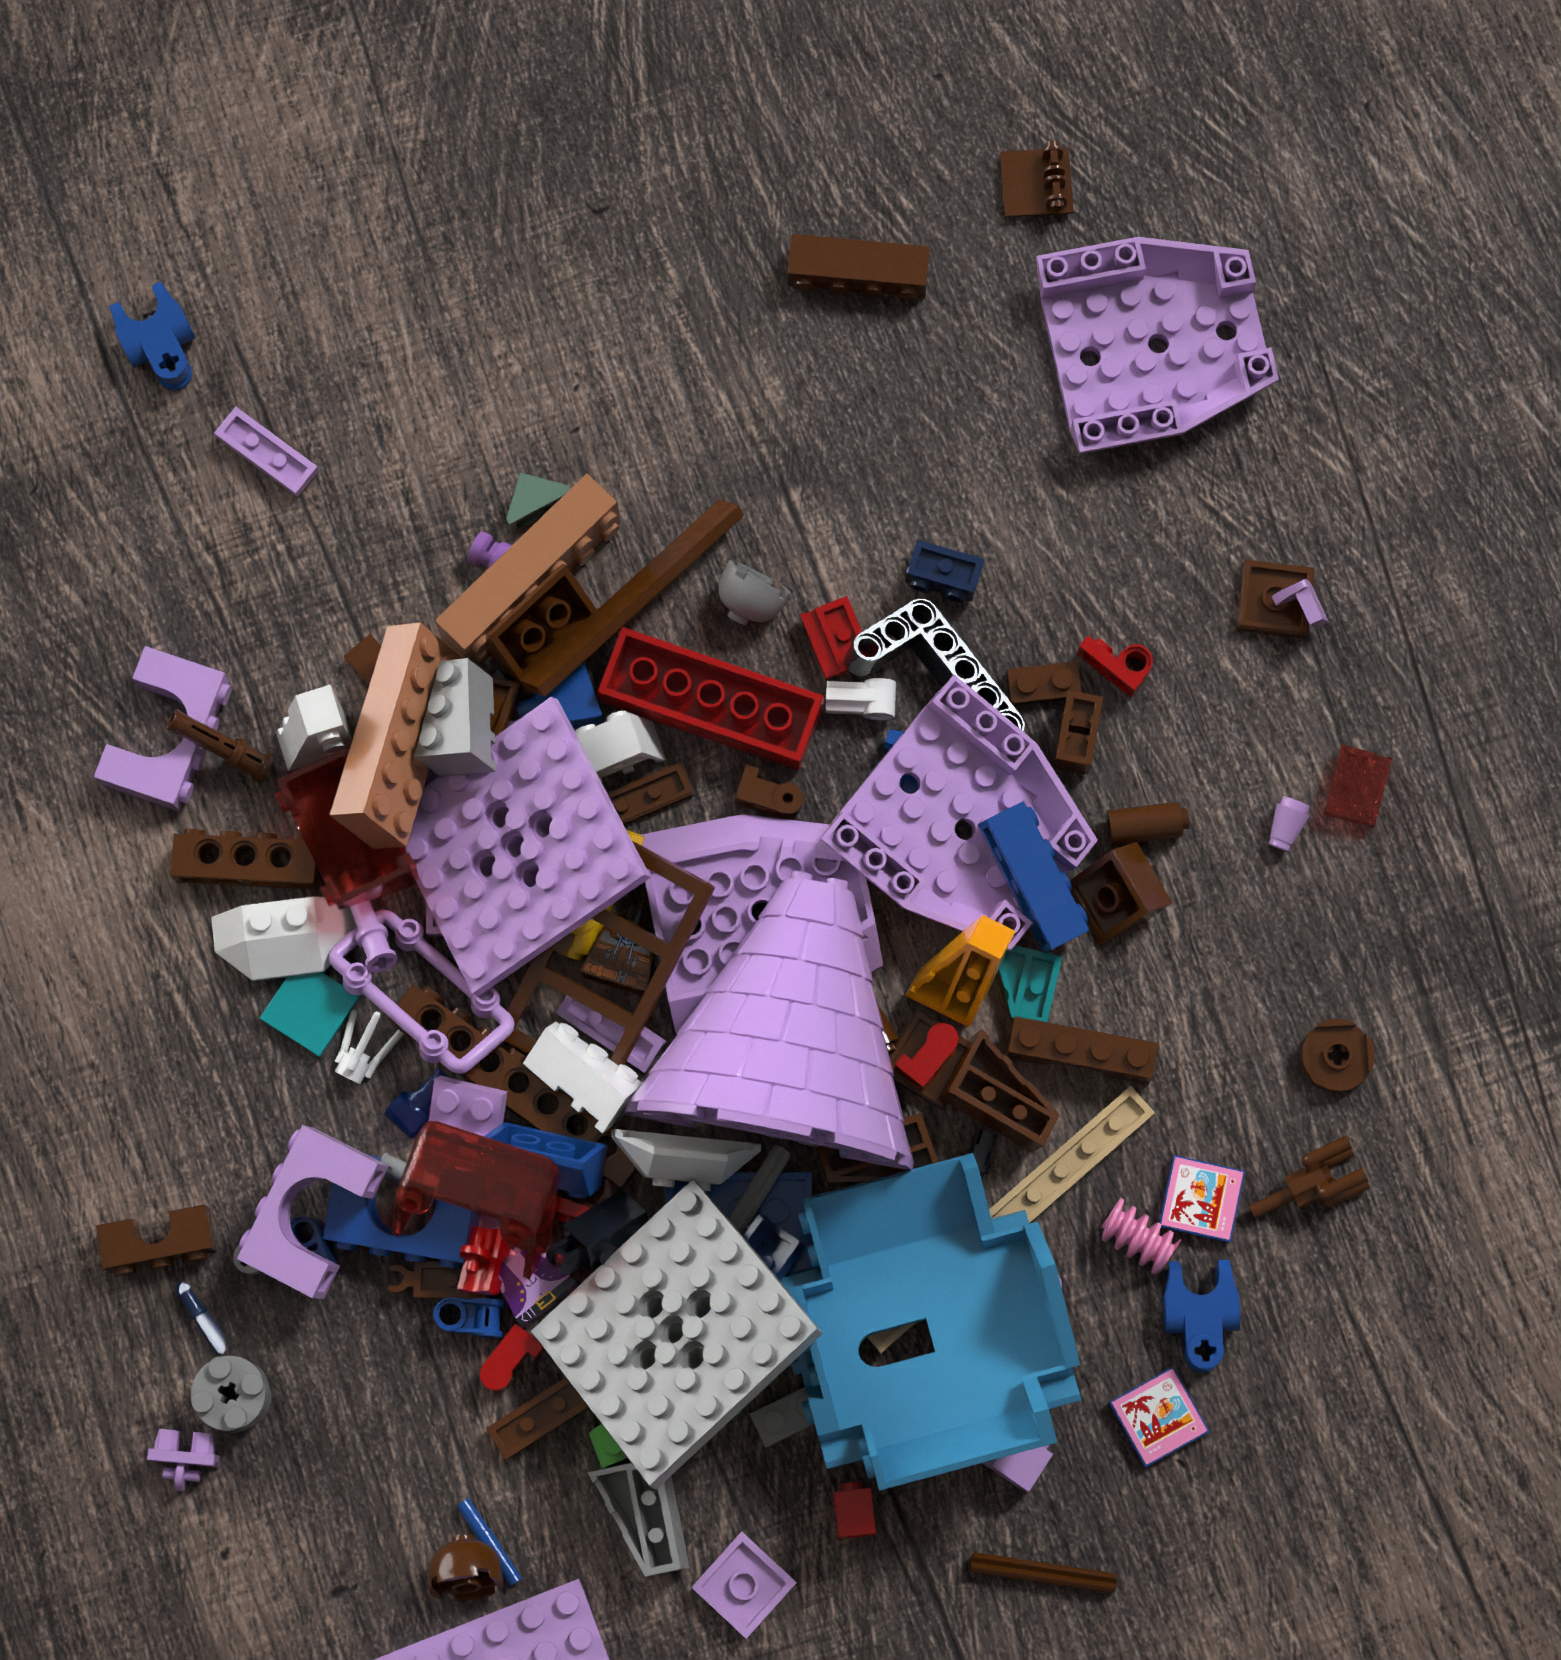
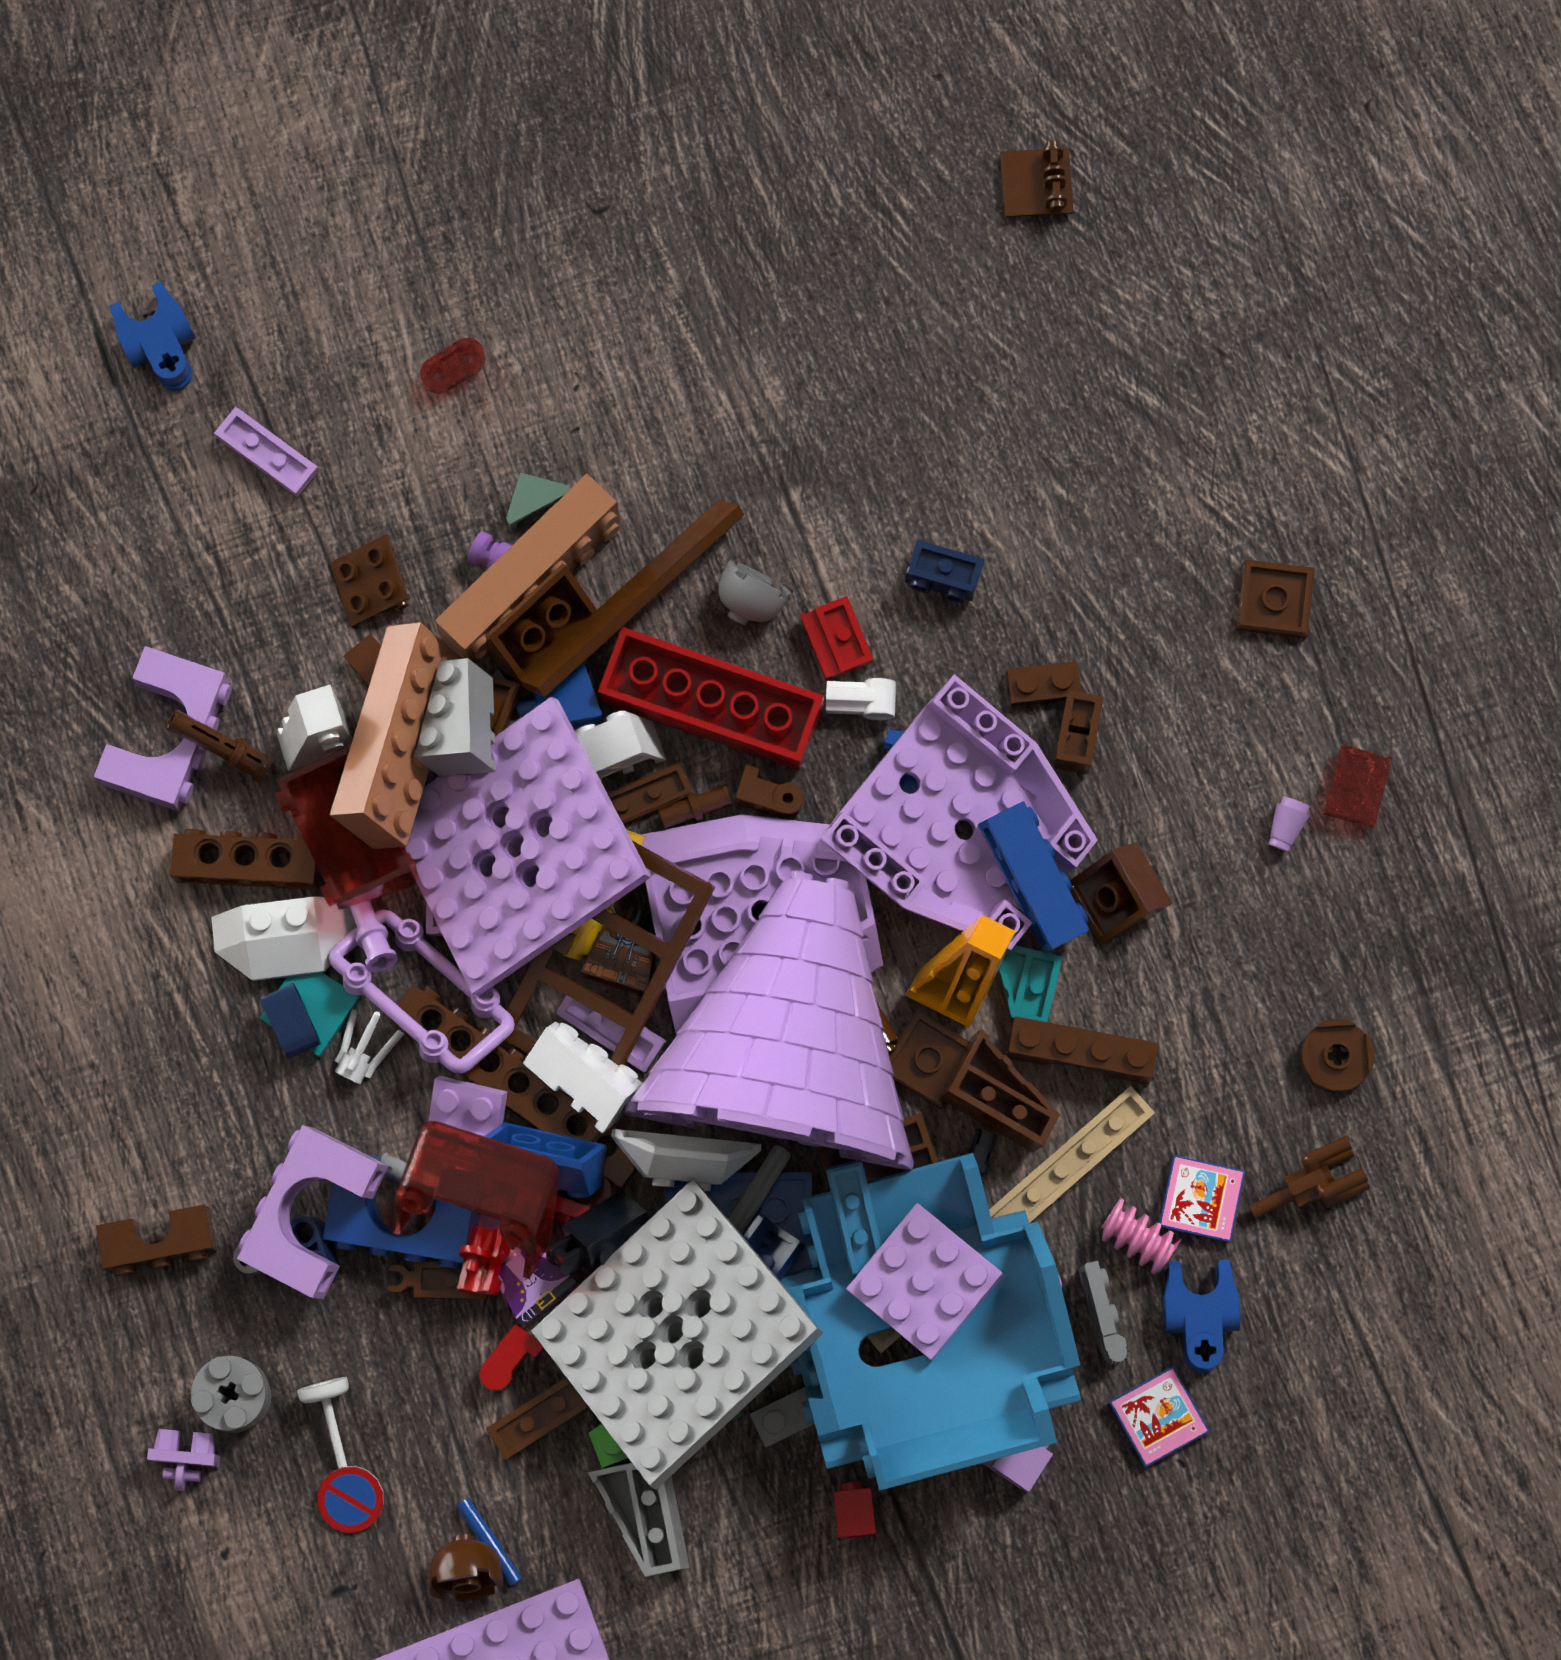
(203, 1320): dark blue piece -> none
(290, 1021): none -> dark blue beam
(349, 1496): none -> piece
(370, 581): none -> reddish brown hinge
(412, 1110): clear blue pin -> none
(451, 365): none -> clear red plate
(472, 1316): blue piece -> none
(695, 806): none -> reddish brown pin
(744, 1585): lavender plate -> none
(854, 1213): none -> dark azure tile
(858, 266): reddish brown brick -> none
(922, 641): black beam -> none
(925, 1281): none -> lavender plate
(929, 1060): red leg -> none
(1043, 1572): reddish brown axle -> none
(1099, 656): red plate -> none
(1102, 1315): none -> light grey hinge
(1143, 289): lavender wedge -> none
(1146, 823): reddish brown brick -> none
(1308, 600): lavender tile -> none

